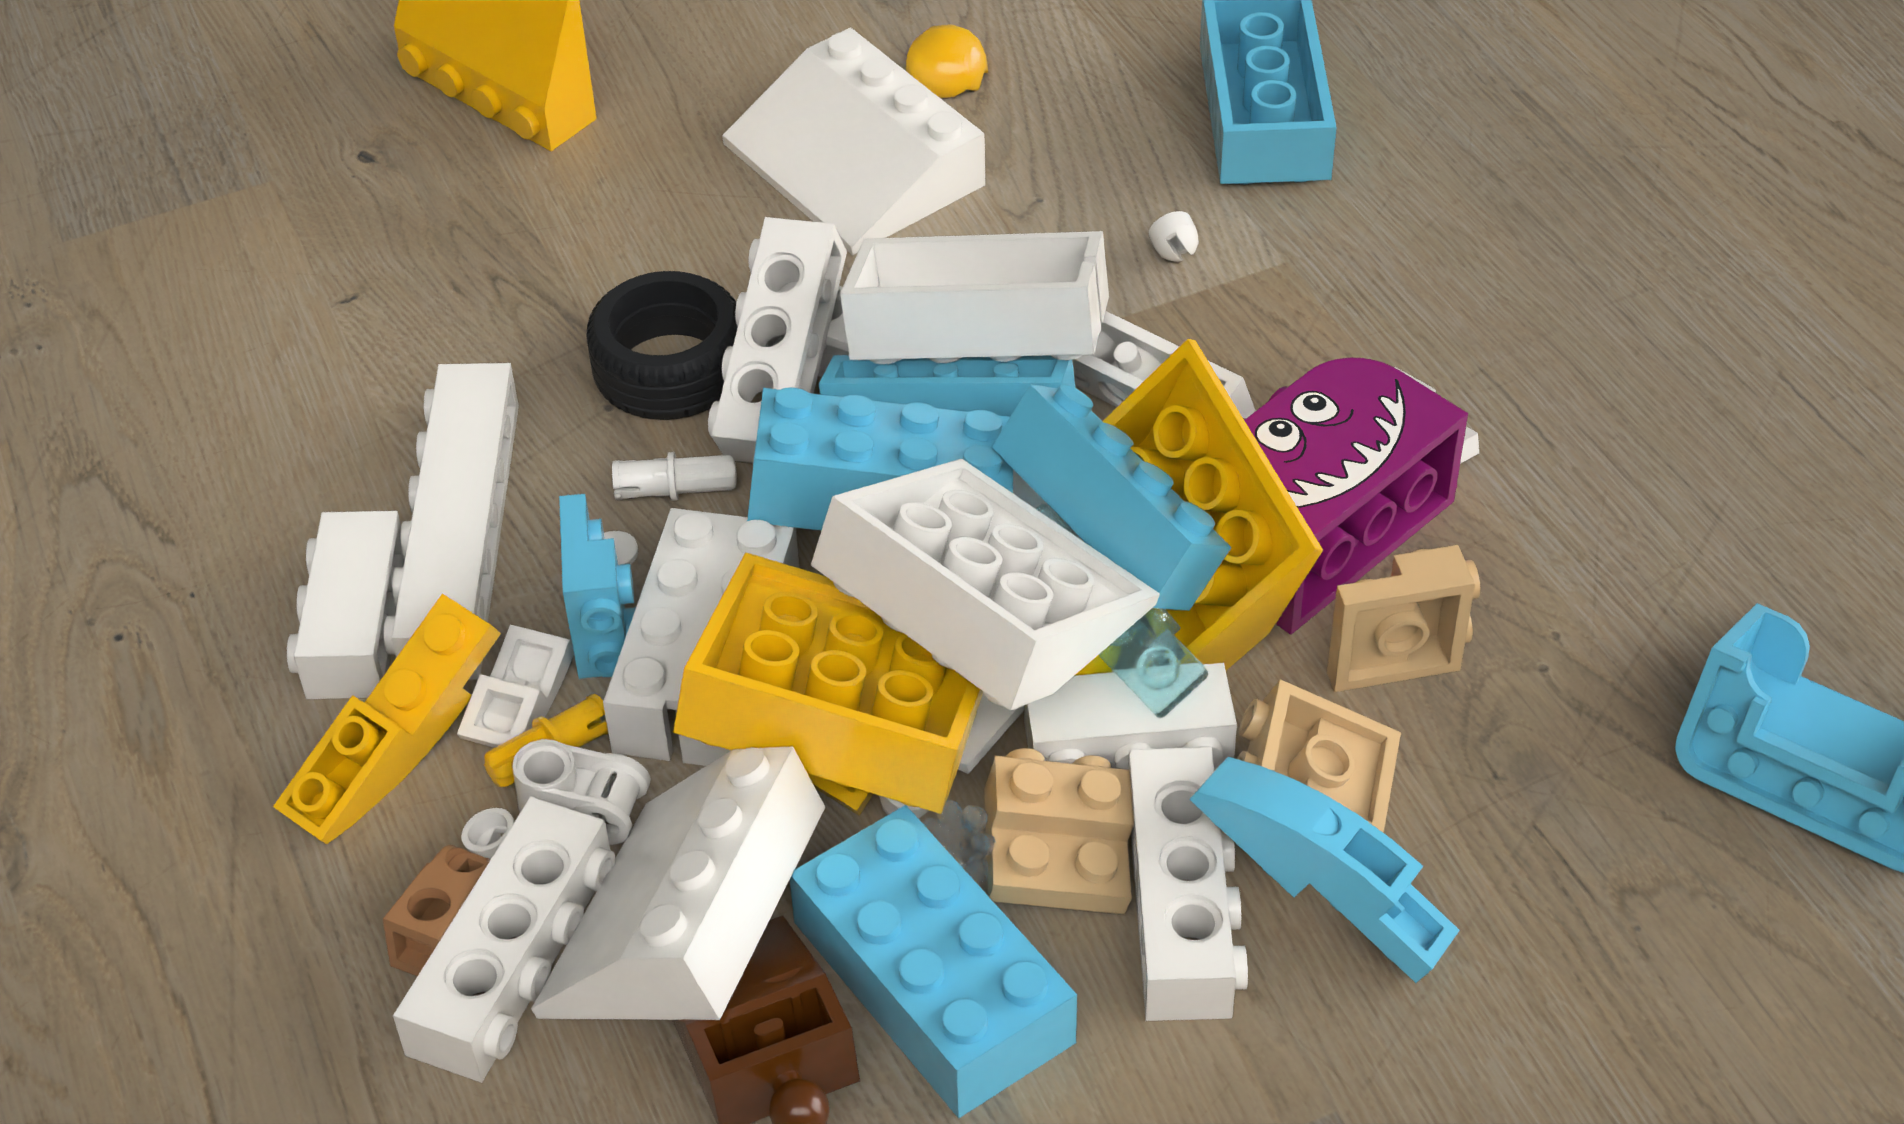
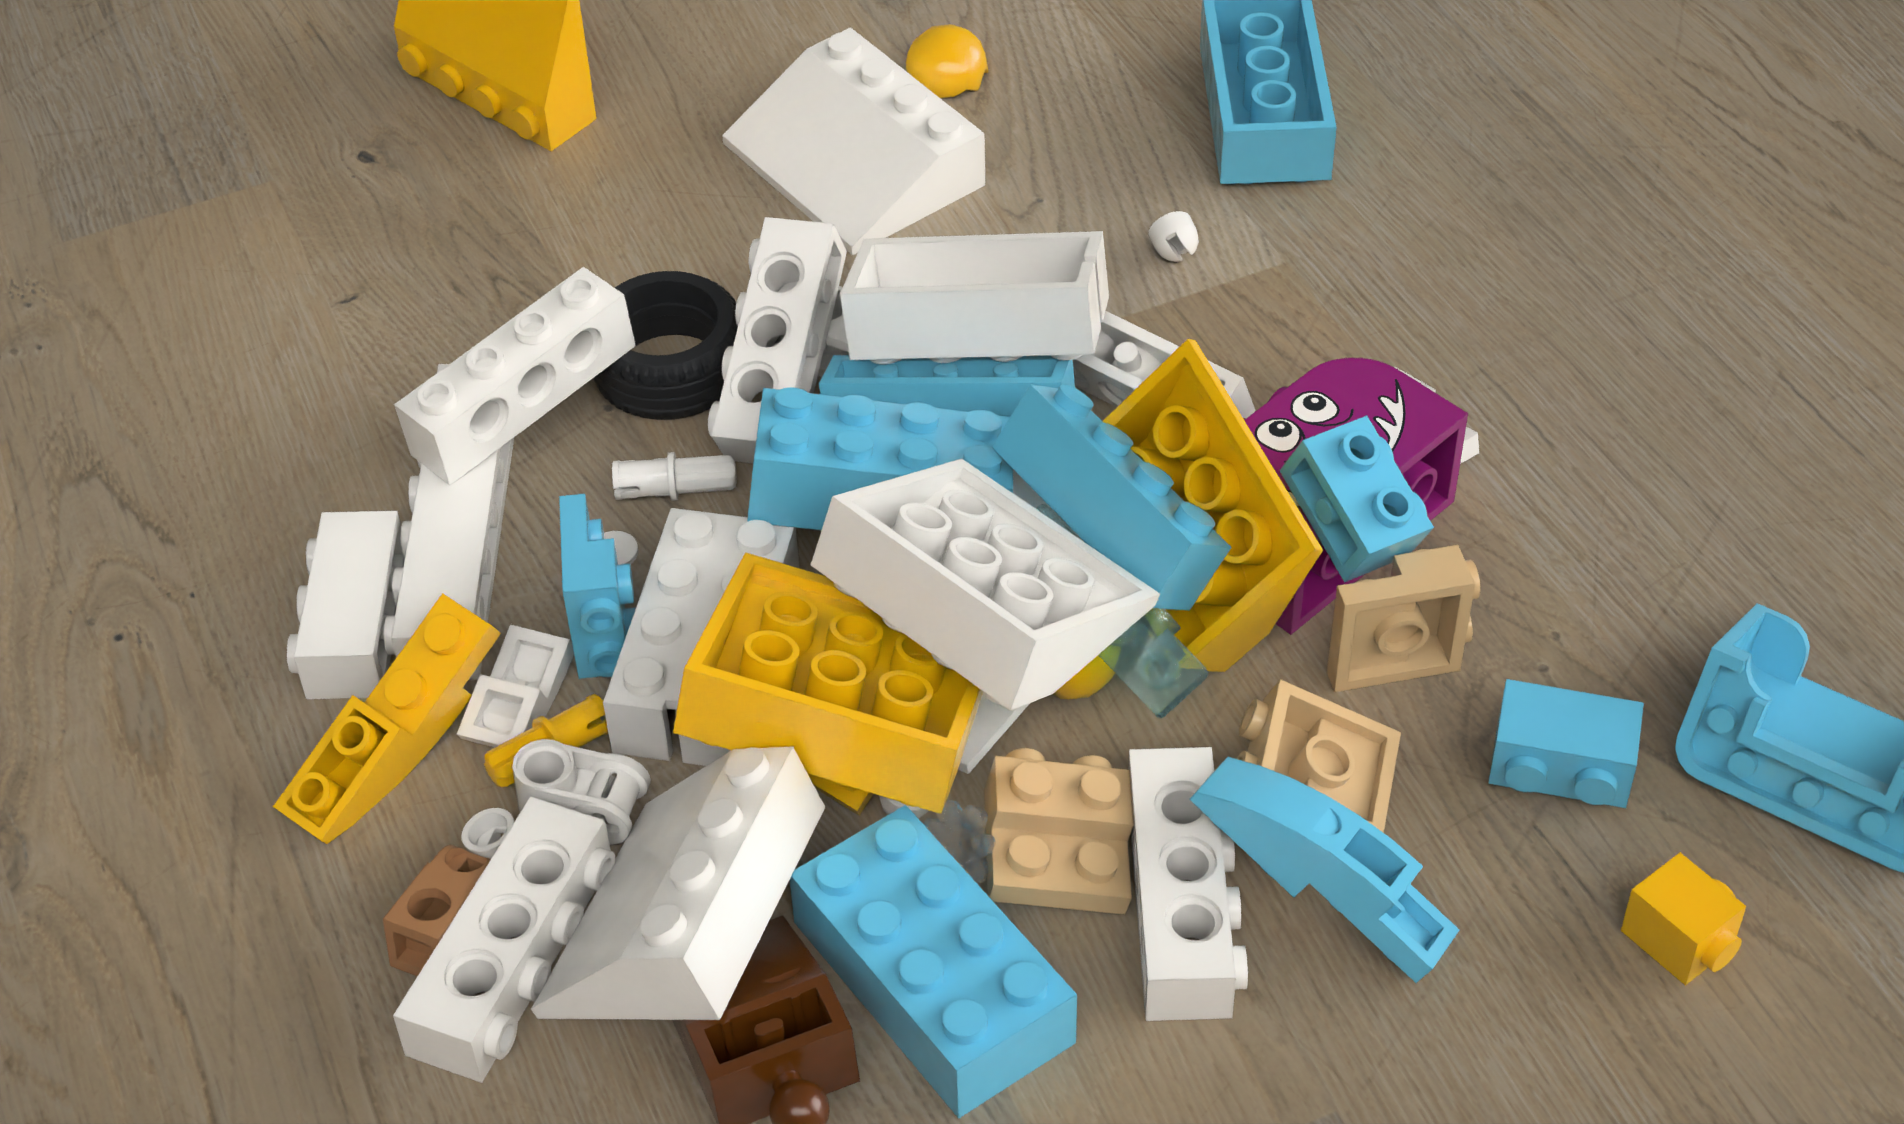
(515, 375): none -> white brick
(1107, 719): white brick -> none
(1356, 498): none -> medium azure brick
(1566, 743): none -> medium azure brick
(1684, 919): none -> yellow brick

